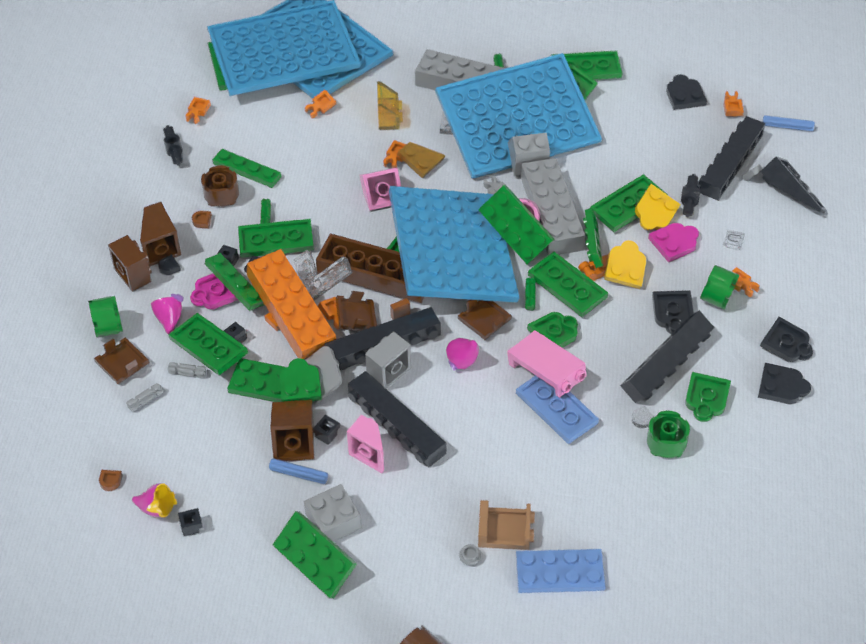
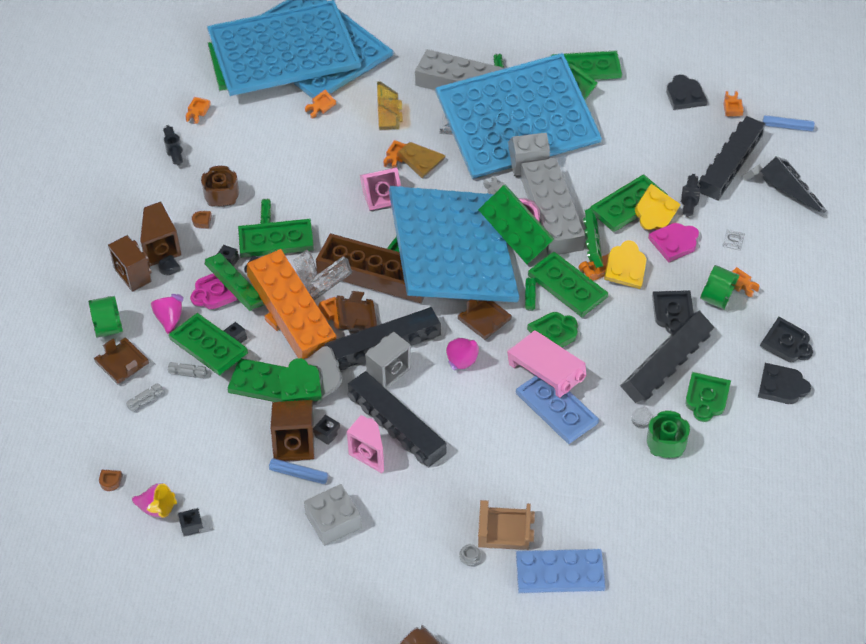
(247, 168): green plate -> none
(314, 554): green plate -> none
(400, 308): dark orange tile -> none

